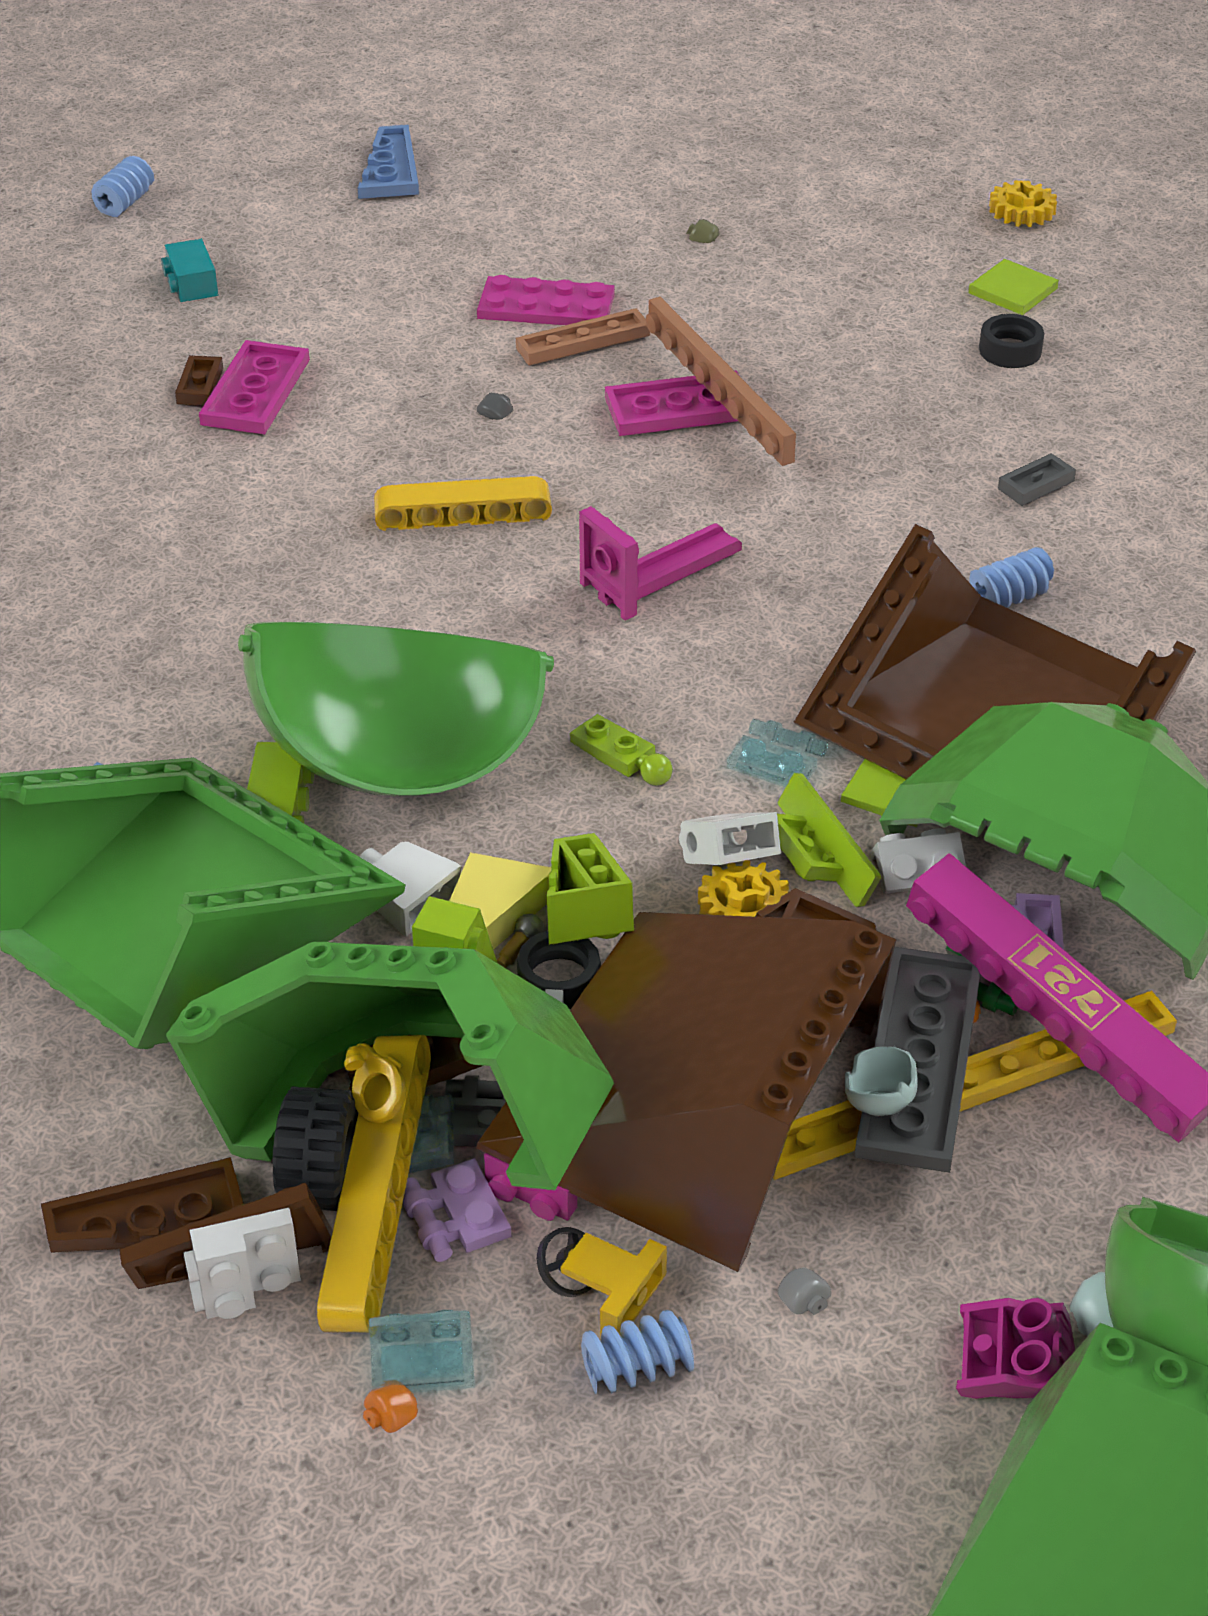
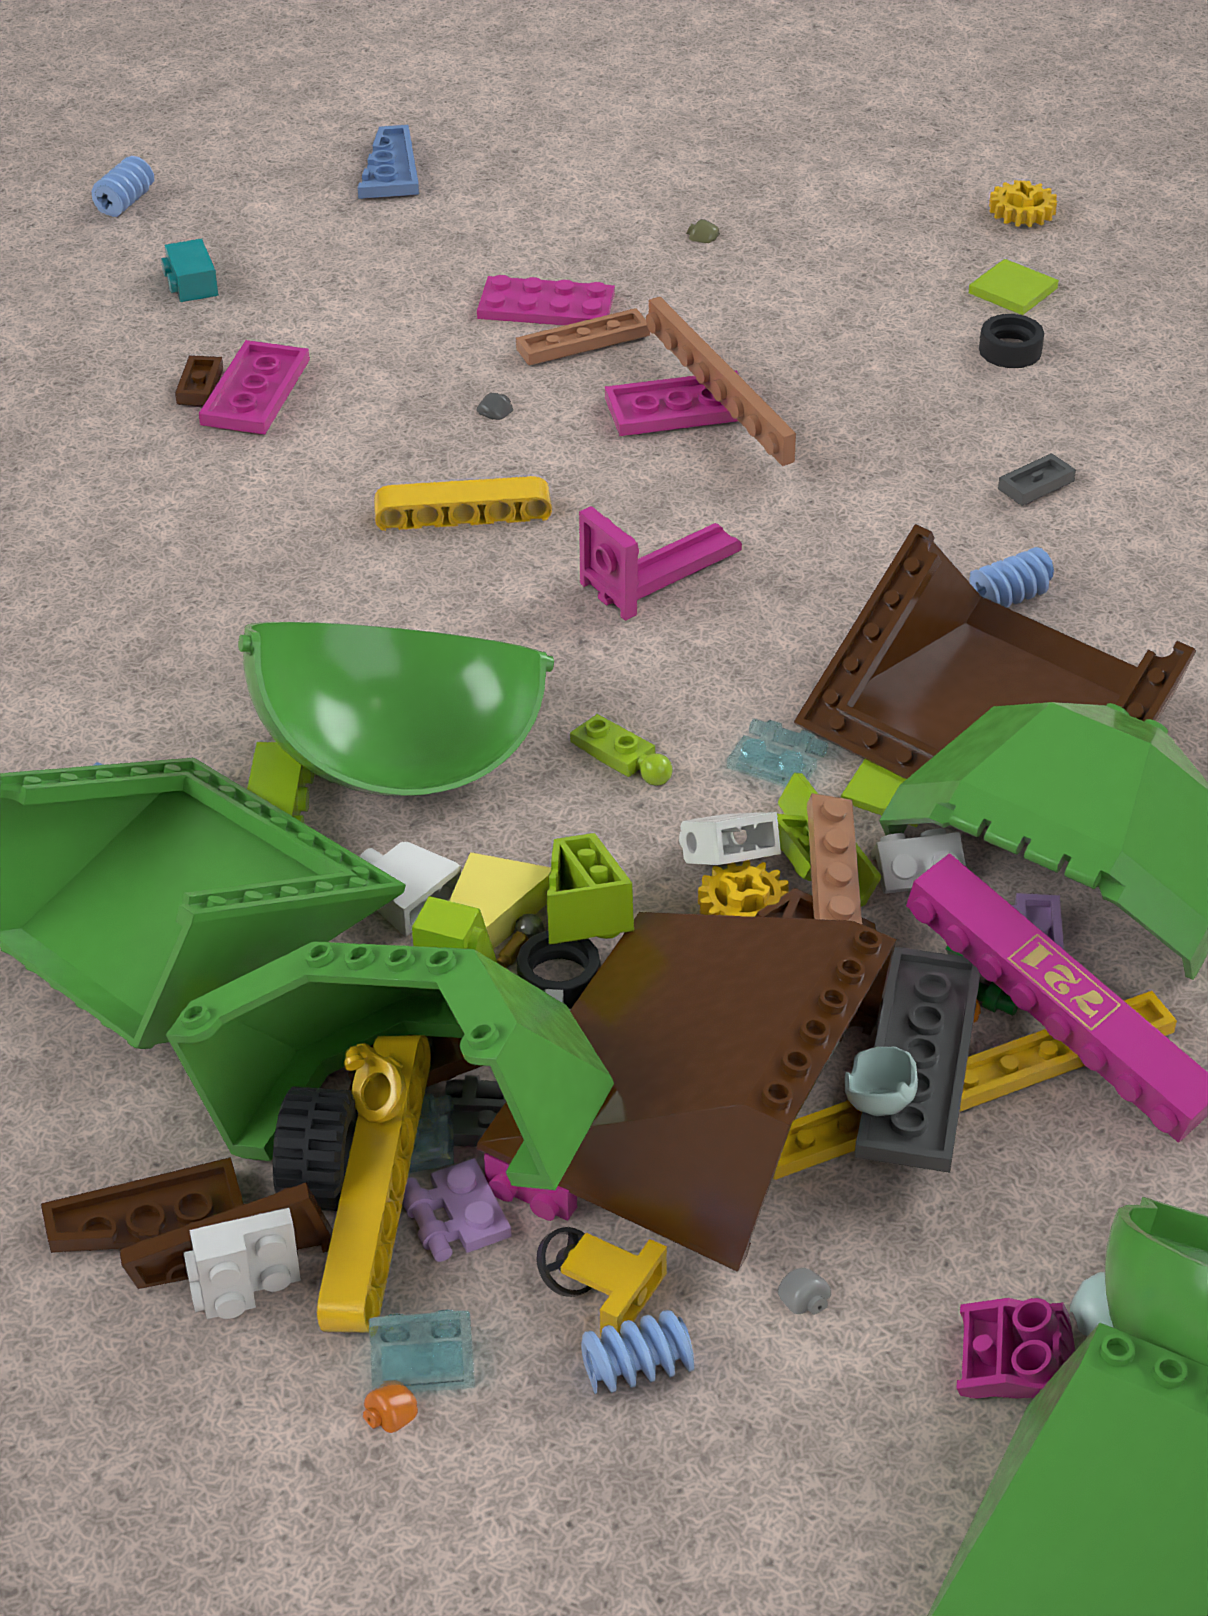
(833, 859): none -> nougat plate

